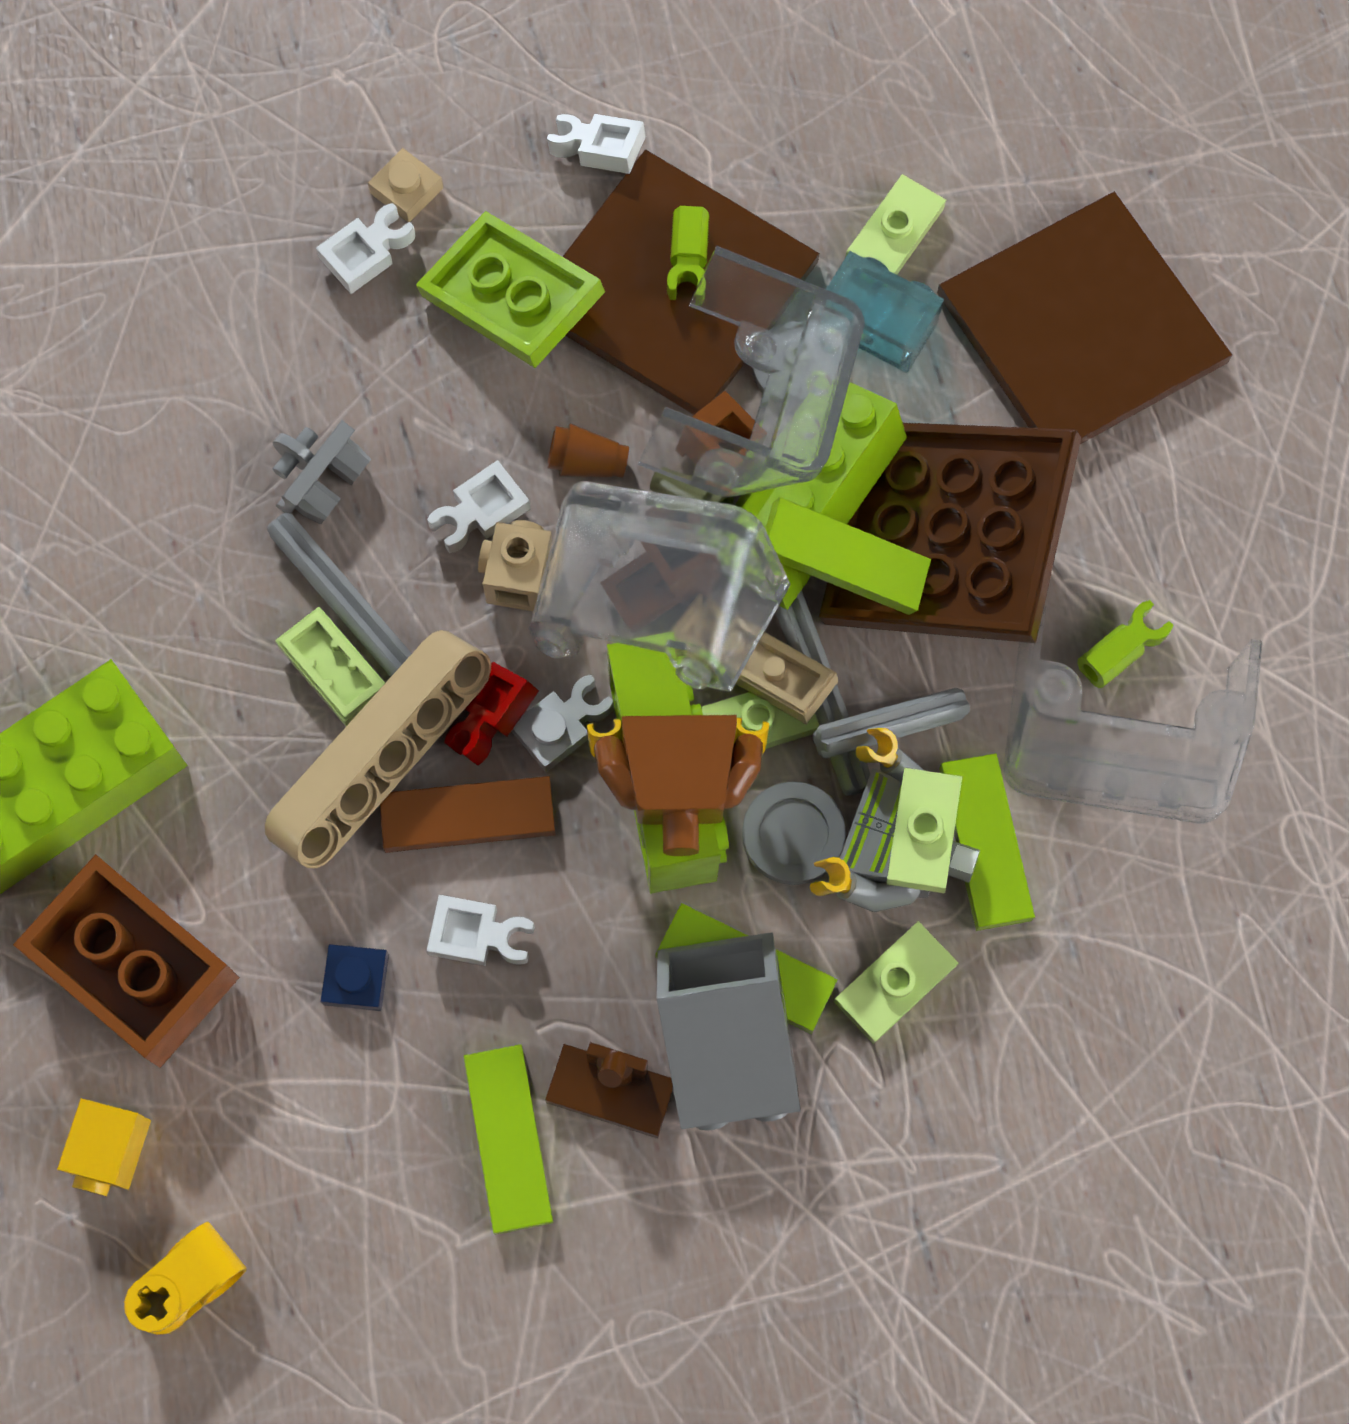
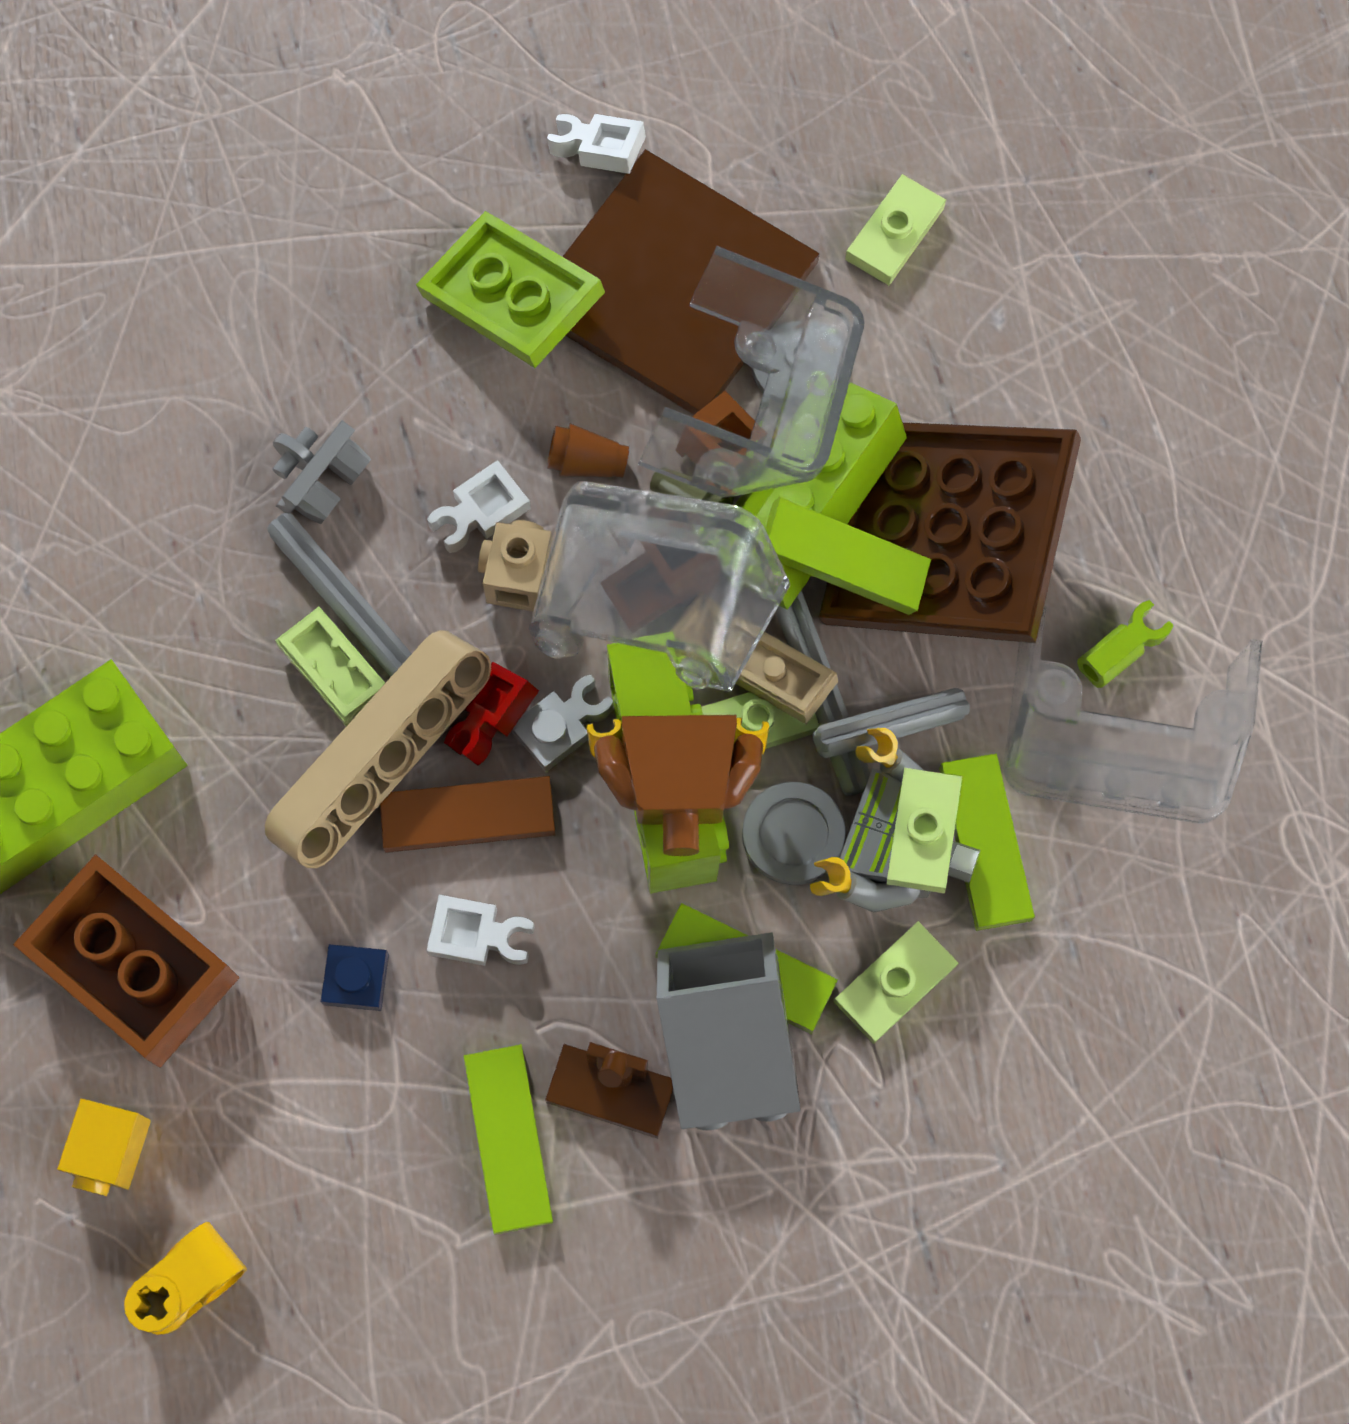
(361, 252): white plate -> none
(406, 184): tan plate -> none
(688, 247): lime bar -> none
(895, 311): clear light blue brick -> none
(1084, 322): reddish brown tile -> none

